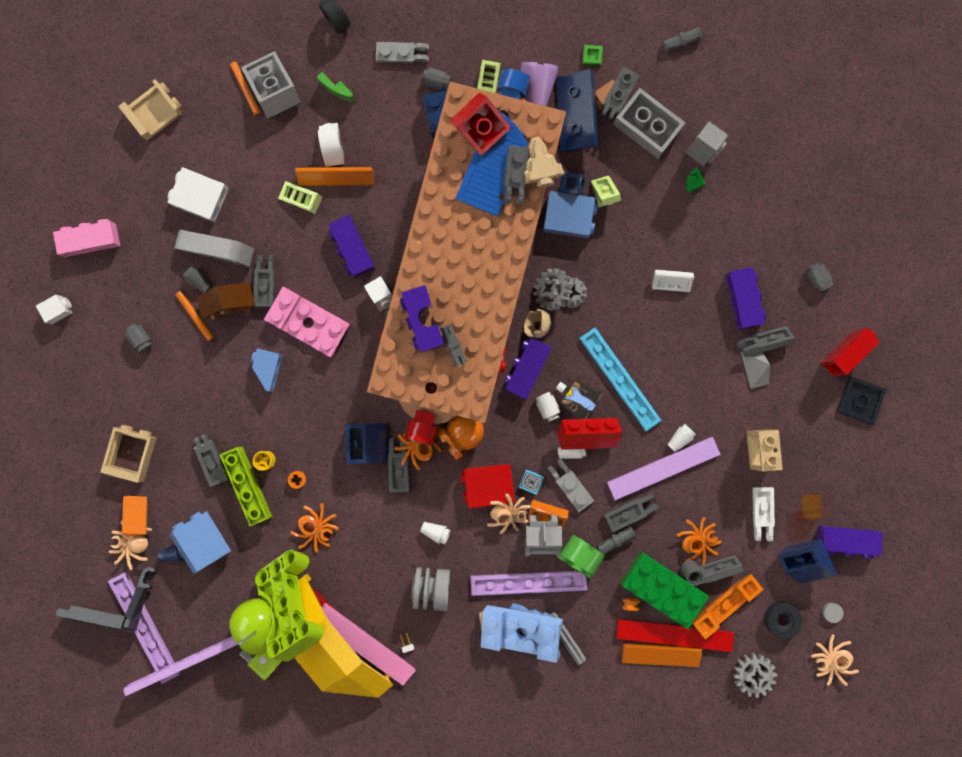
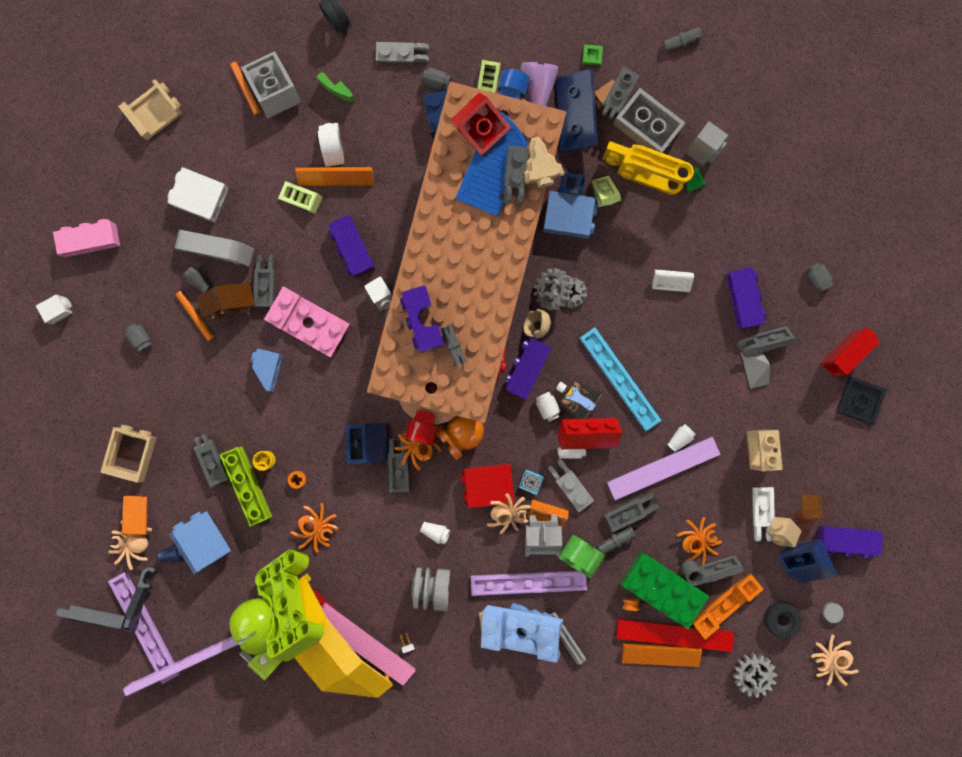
(647, 166): none -> yellow plate
(784, 532): none -> tan brick

